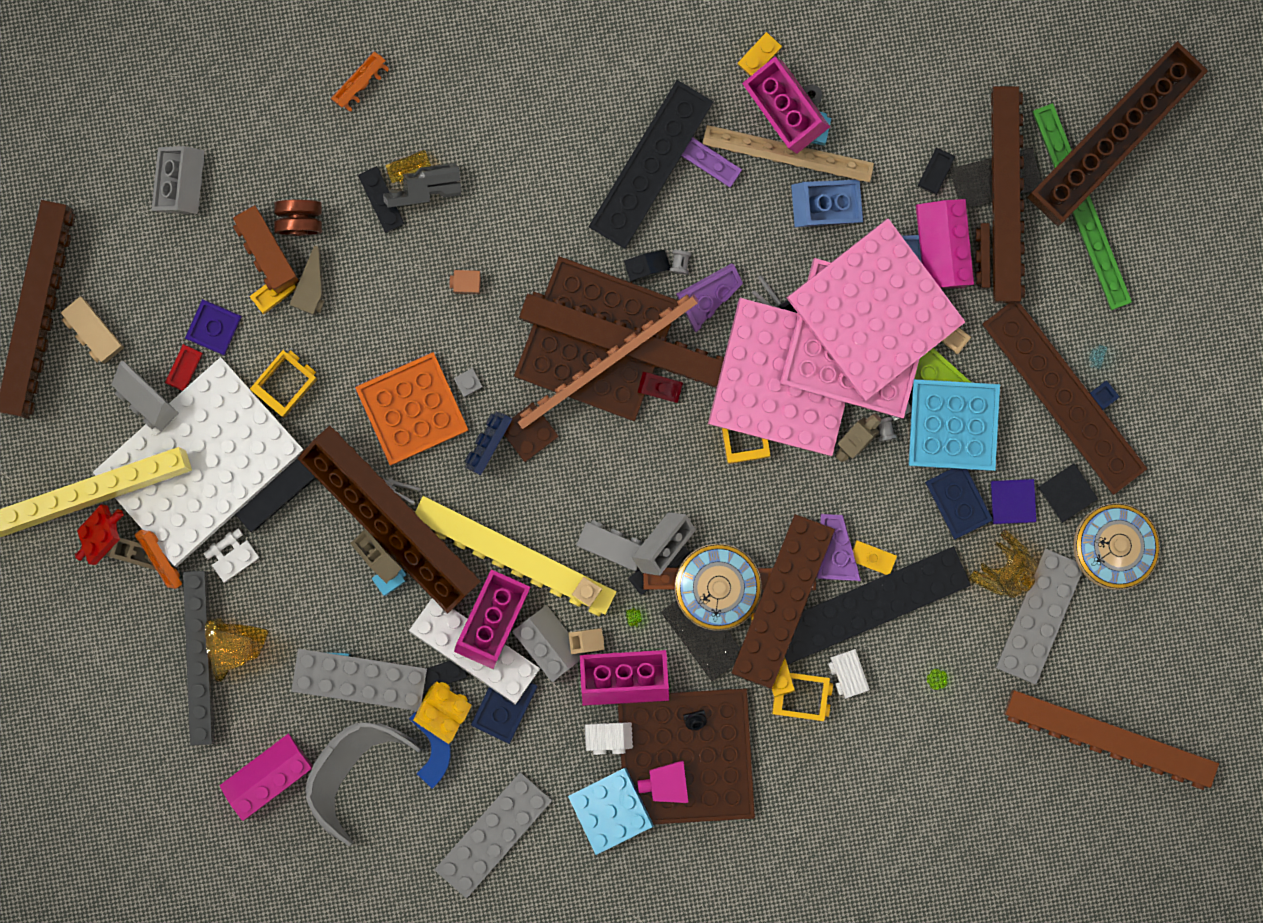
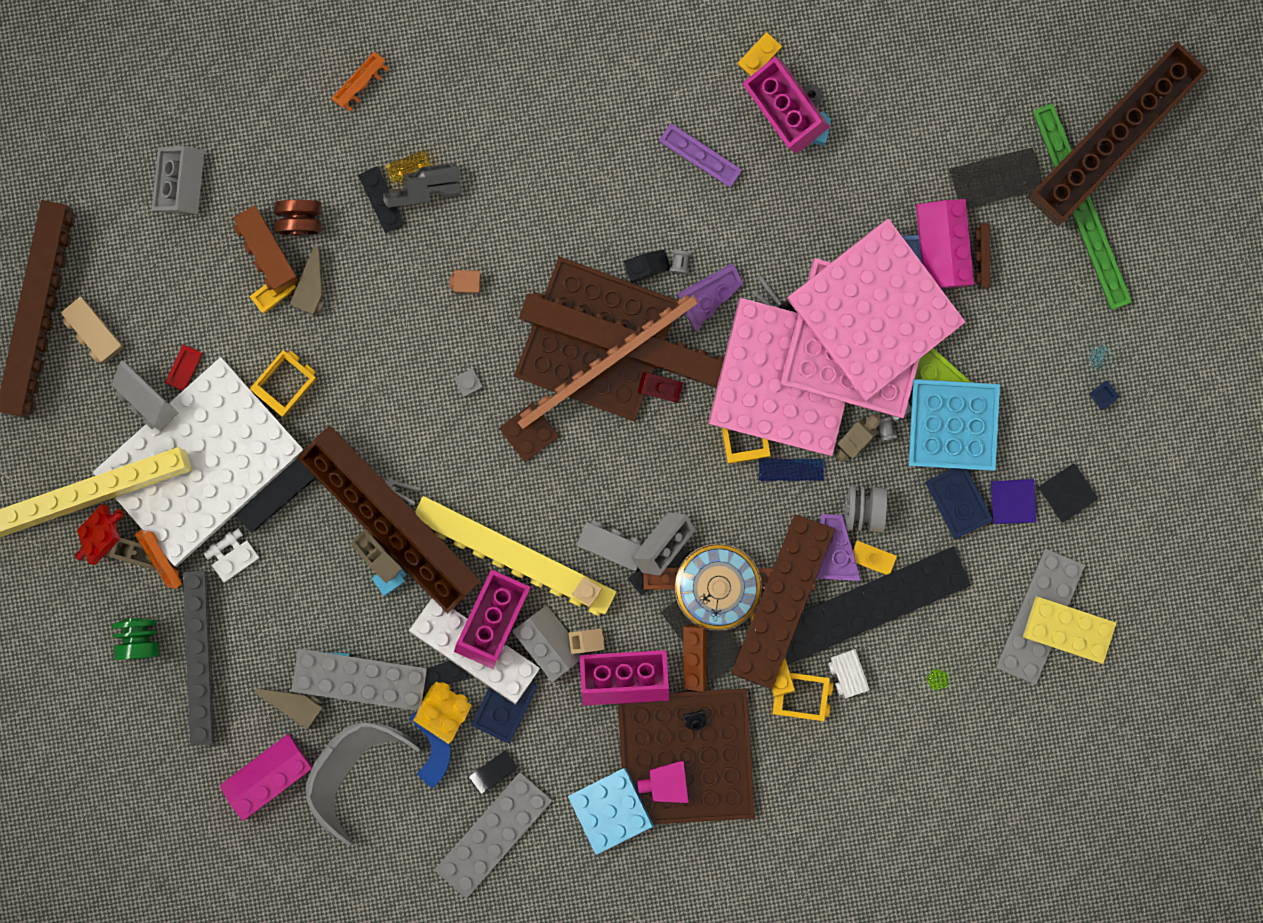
(135, 639): none -> green wheel
(213, 327): dark purple tile -> none
(232, 645): clear yellow piece -> none
(297, 706): none -> dark tan slope
(411, 408): orange plate -> none
(487, 442): dark blue plate -> none
(492, 772): none -> black slope
(608, 737): white brick -> none
(633, 617): clear neon green plate -> none
(651, 164): black plate -> none
(695, 658): none -> dark orange plate
(779, 152): tan plate -> none
(791, 469): none -> clear blue tile
(826, 203): medium blue slope -> none
(866, 508): none -> light grey wheel
(936, 171): black tile -> none
(956, 340): tan tile -> none
(1006, 194): reddish brown brick -> none
(1014, 576): clear yellow piece -> none
(1064, 397): reddish brown plate -> none
(1069, 629): none -> light yellow plate
(1112, 739): dark orange brick -> none
(1116, 546): dish -> none

